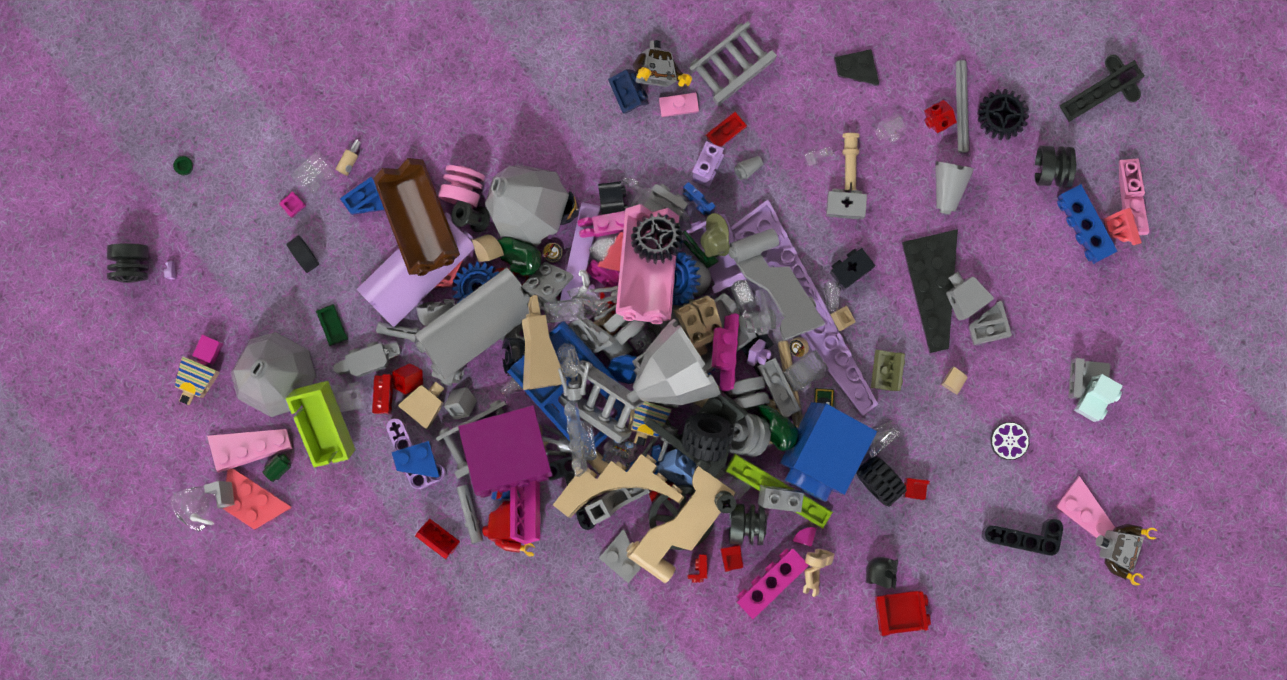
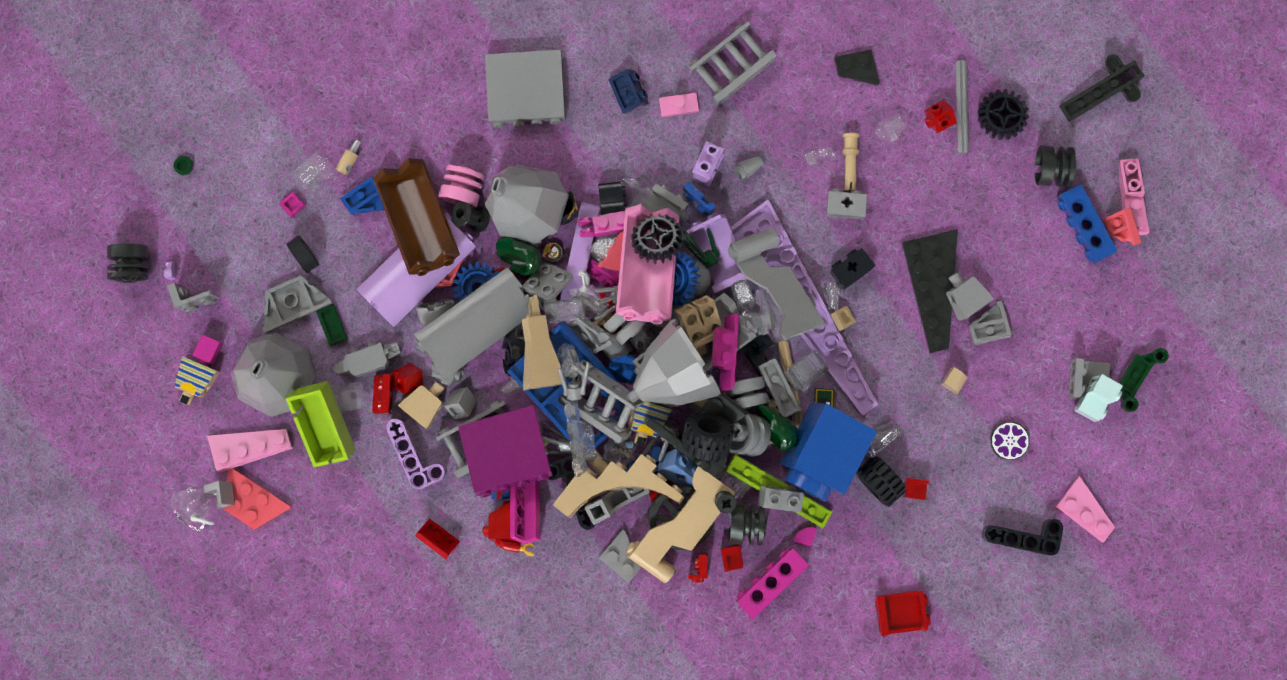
(183, 301): none -> light grey bracket
(277, 467): dark green brick -> none
(291, 302): none -> light grey wing
(397, 331): light grey pin -> none
(416, 460): blue wing -> none
(469, 514): light grey pin -> none
(487, 248): tan brick -> none
(525, 88): none -> light grey panel
(658, 67): torso -> none
(716, 237): olive piece -> none
(726, 130): red plate -> none
(758, 353): lavender tile -> none
(799, 347): tile -> none
(817, 561): tan piece -> none
(882, 572): pearl dark grey helmet -> none
(887, 370): olive bracket -> none
(950, 185): light grey cone -> none
(1122, 548): torso -> none
(1136, 374): none -> dark green plate

